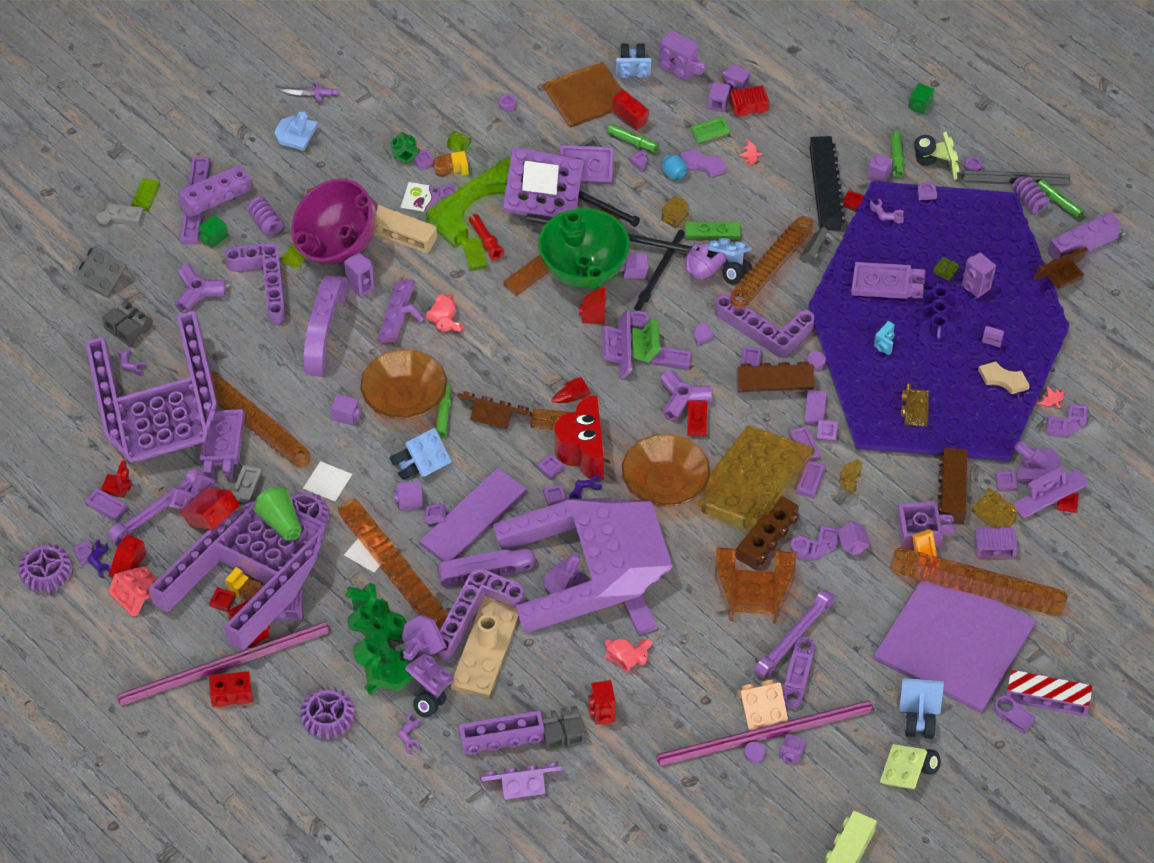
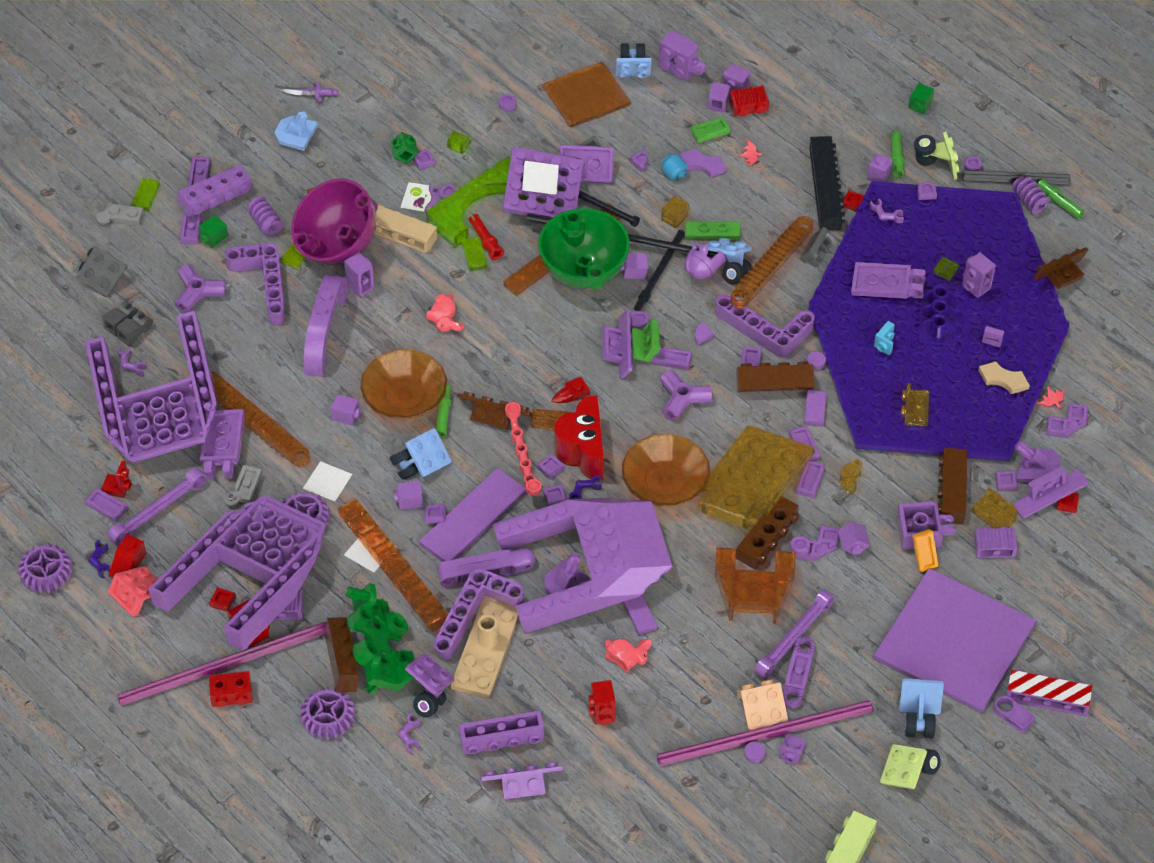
(83, 551): medium lavender tile -> none
(180, 498): medium lavender tile -> none
(210, 508): red brick -> none
(242, 585): leg -> none
(278, 512): bright green cone -> none
(341, 655): none -> reddish brown brick
(396, 310): medium lavender plate -> none
(421, 637): medium lavender piece -> none
(450, 164): leg -> none
(532, 485): none -> coral bar
(571, 730): dark grey legs -> none
(594, 307): red slope -> none
(630, 110): red brick -> none
(638, 140): bright green pin -> none
(697, 418): red plate -> none
(827, 430): medium lavender tile -> none
(978, 581): clear orange beam -> none
(1089, 235): medium lavender brick -> none

